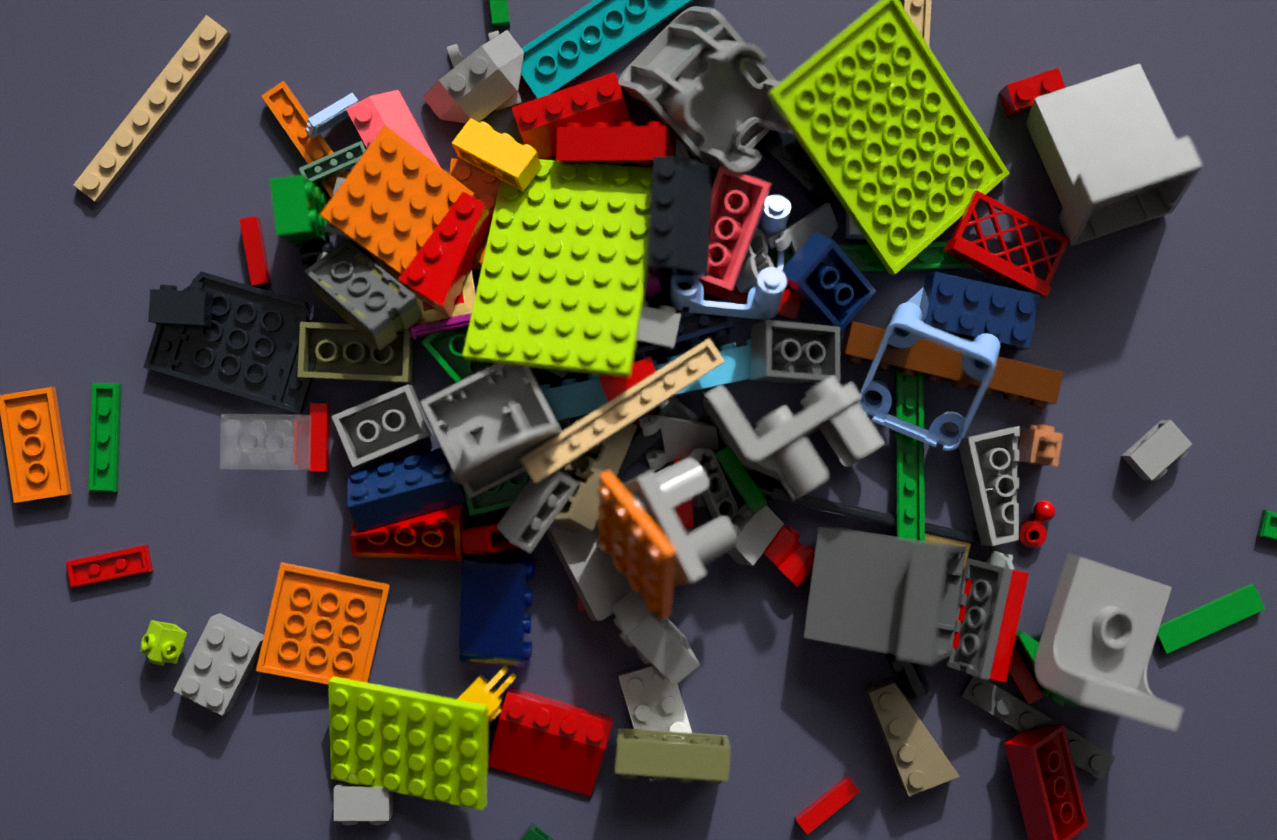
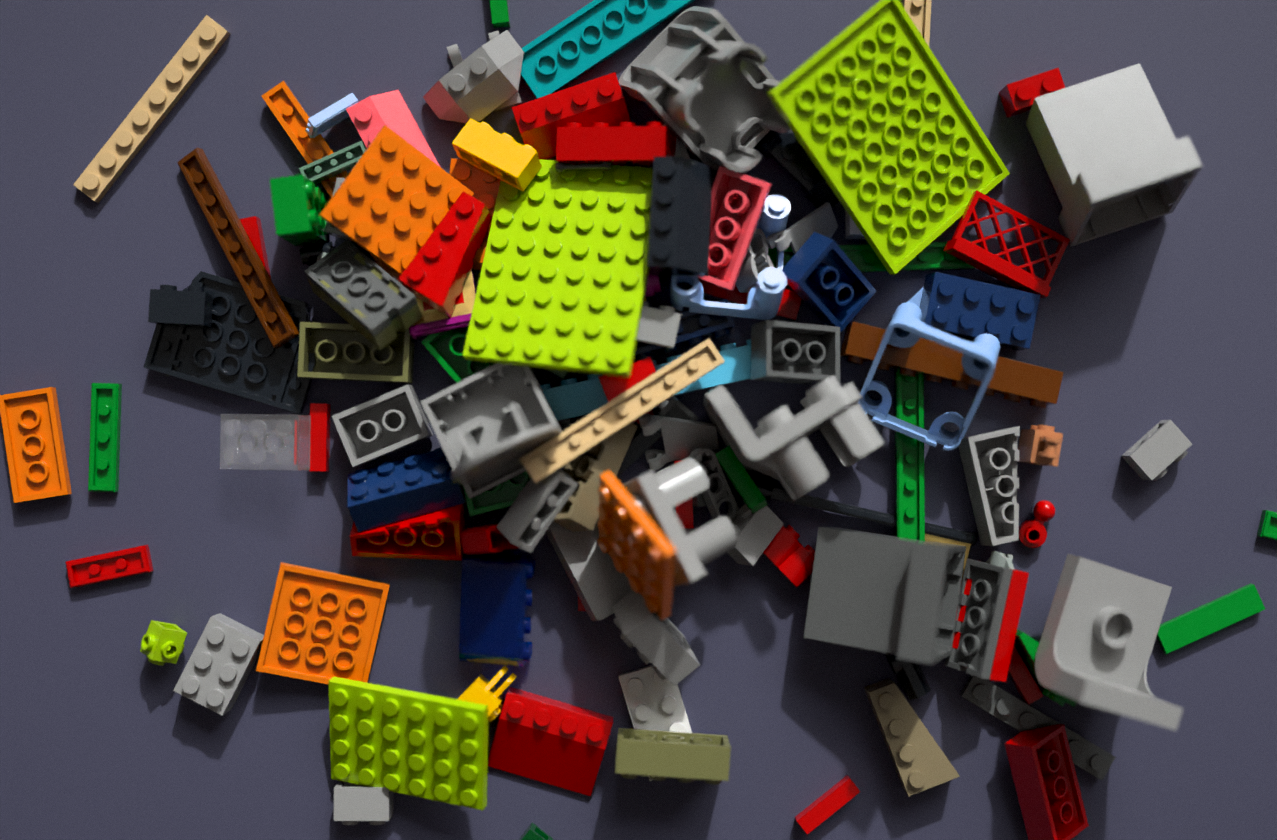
(238, 248): none -> reddish brown tile
(560, 166): none -> dark grey hinge

